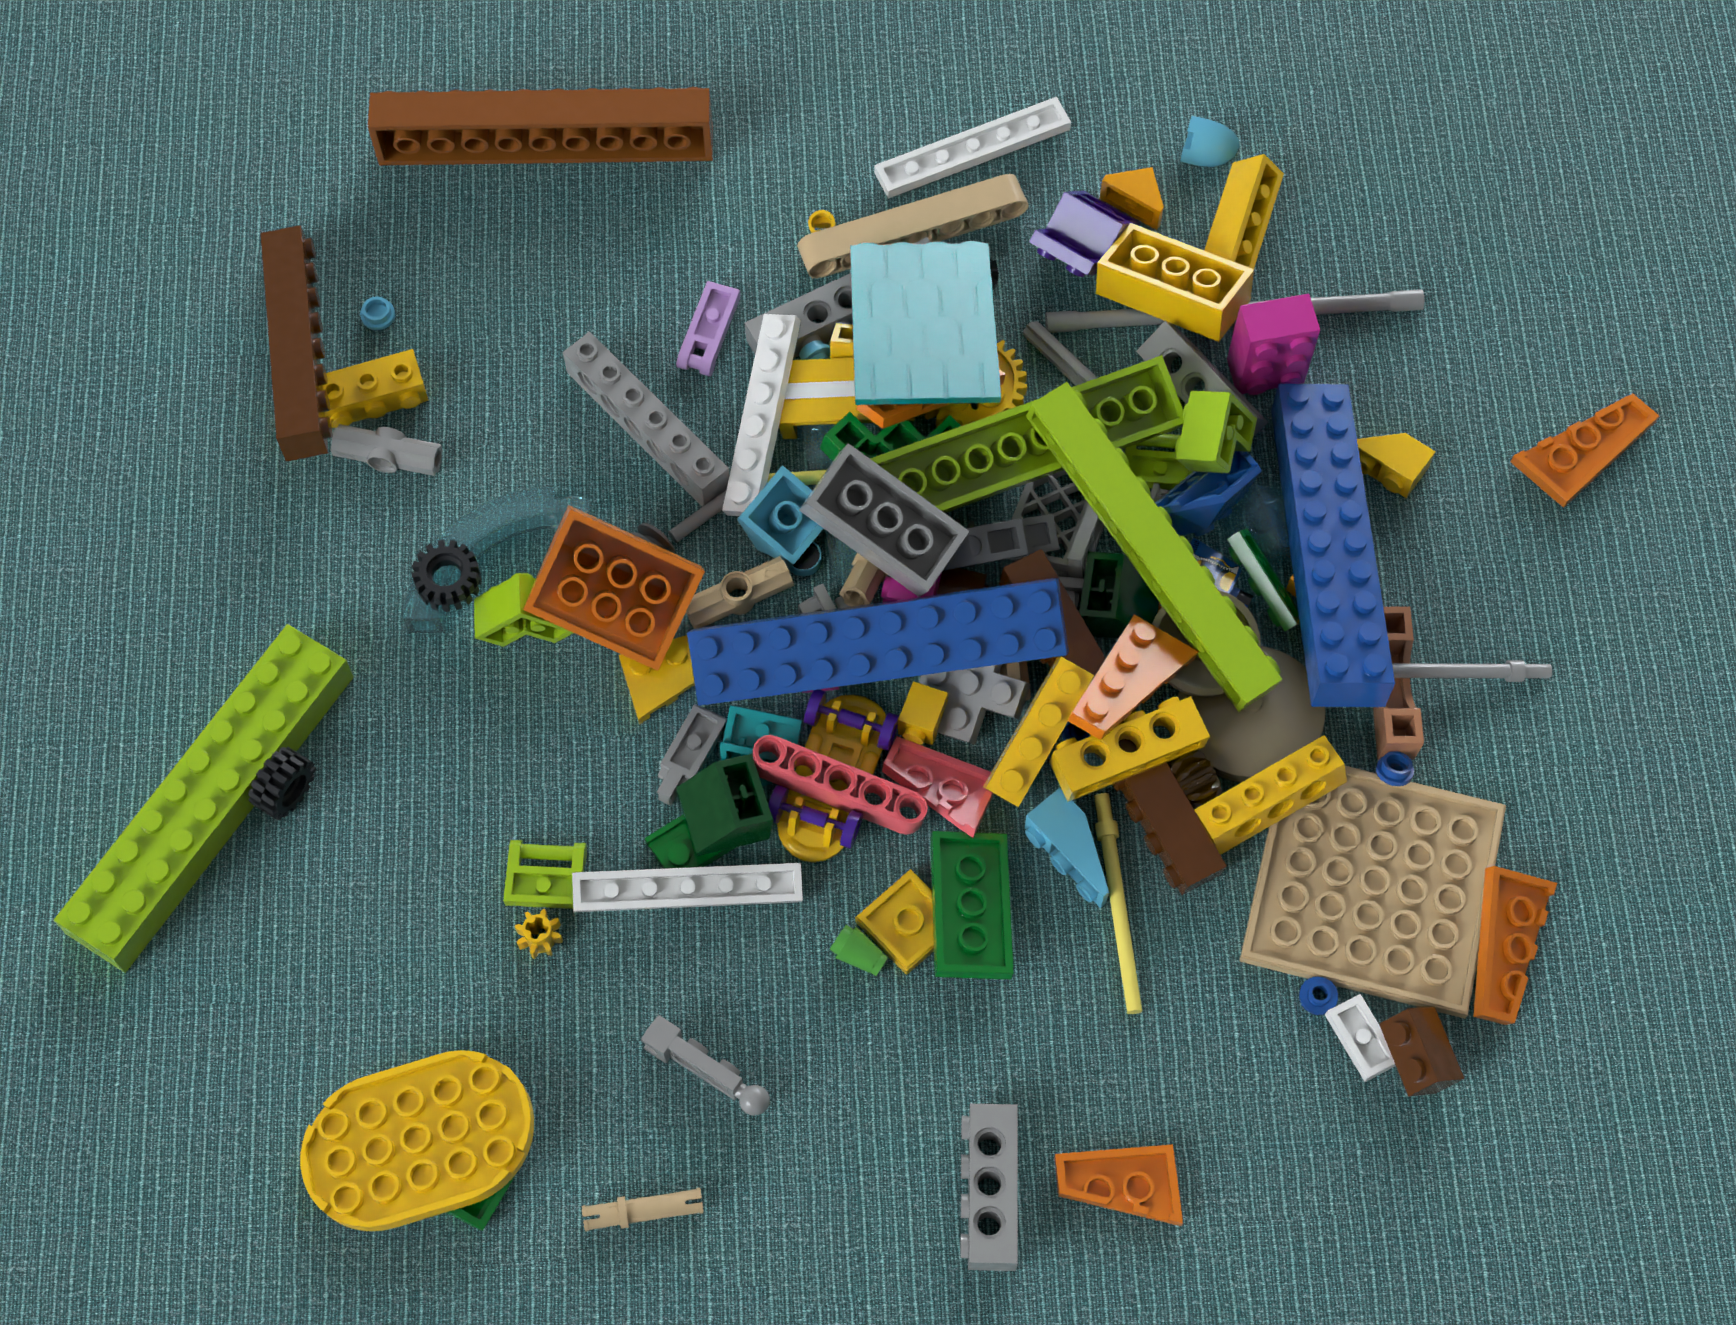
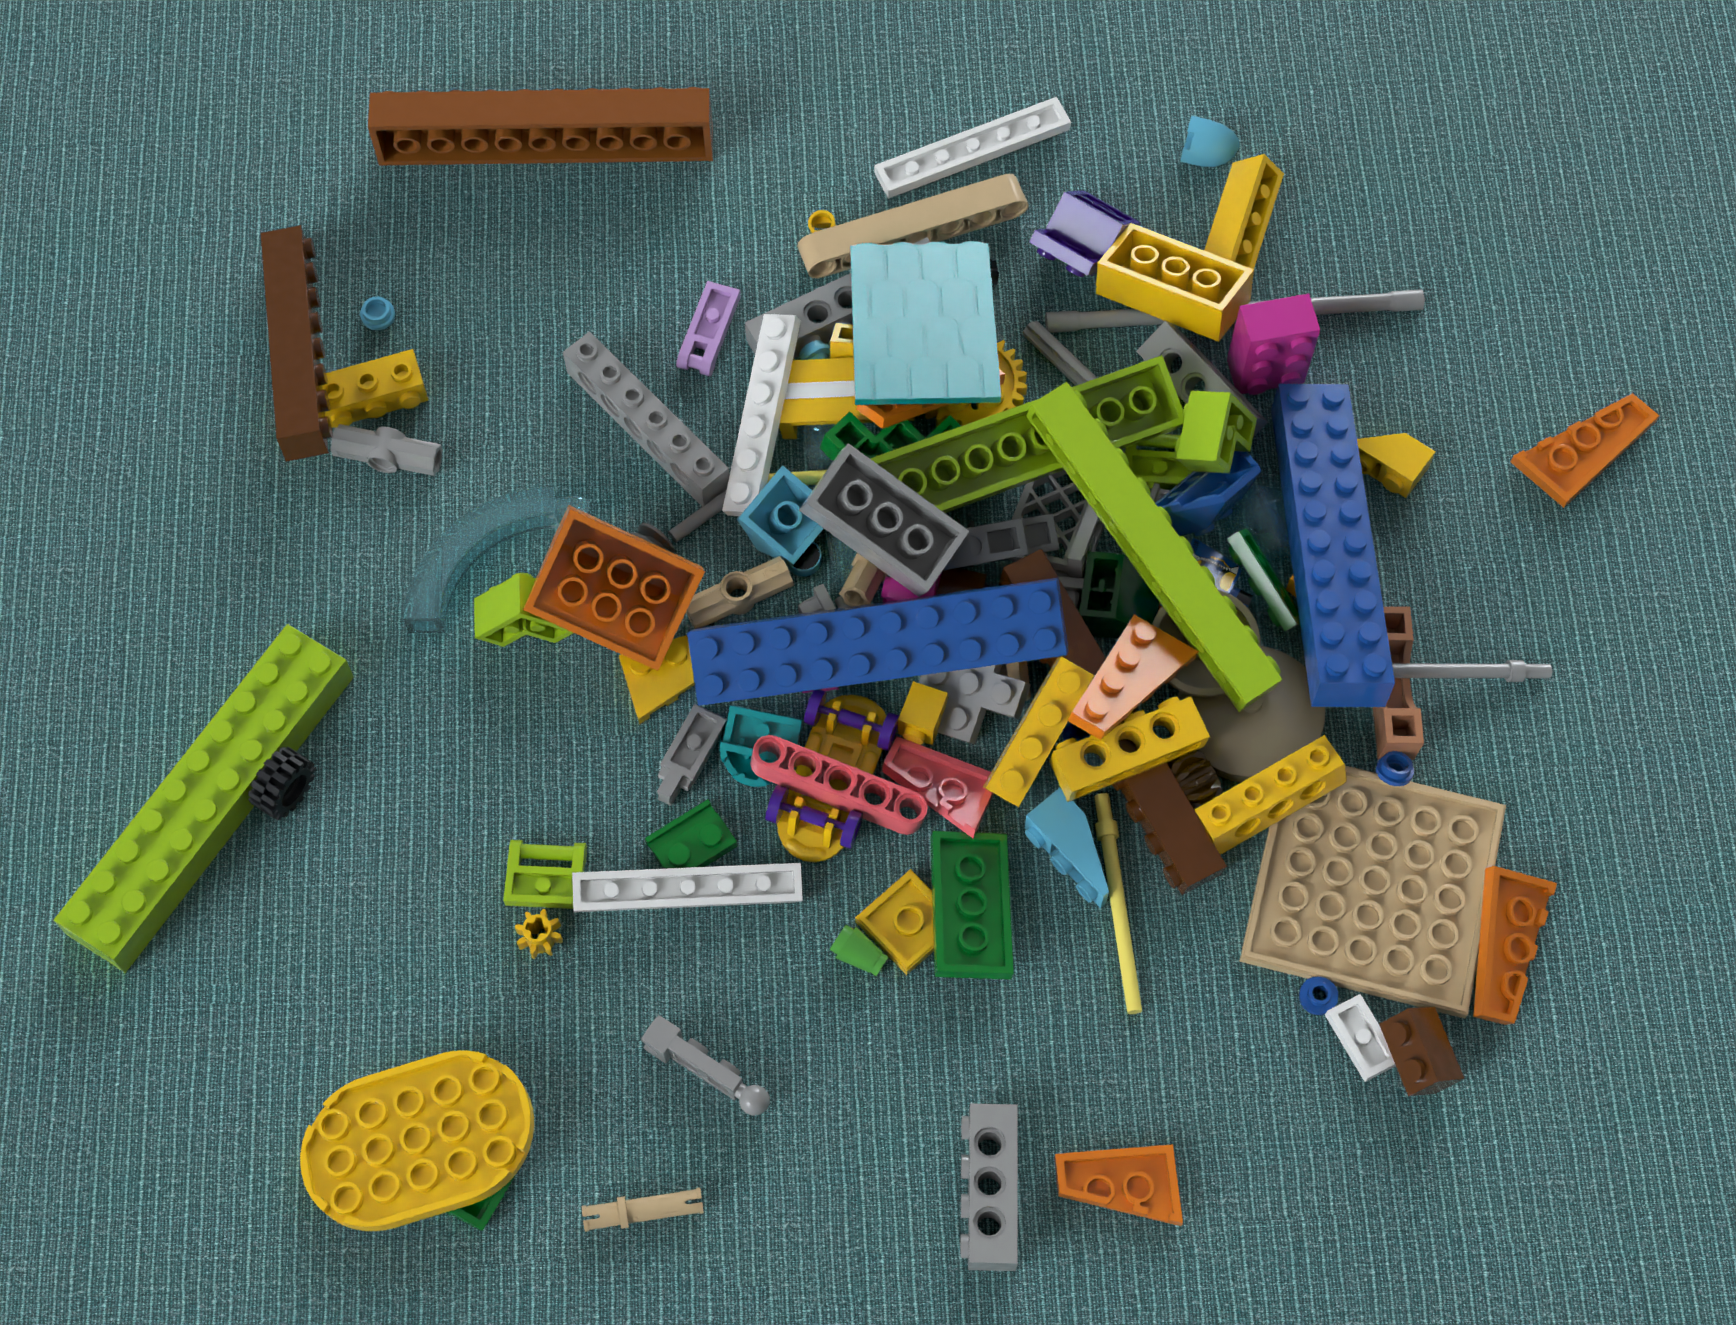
(445, 556): black tyre -> none
(725, 806): dark green slope -> none
(1134, 194): light orange slope -> none

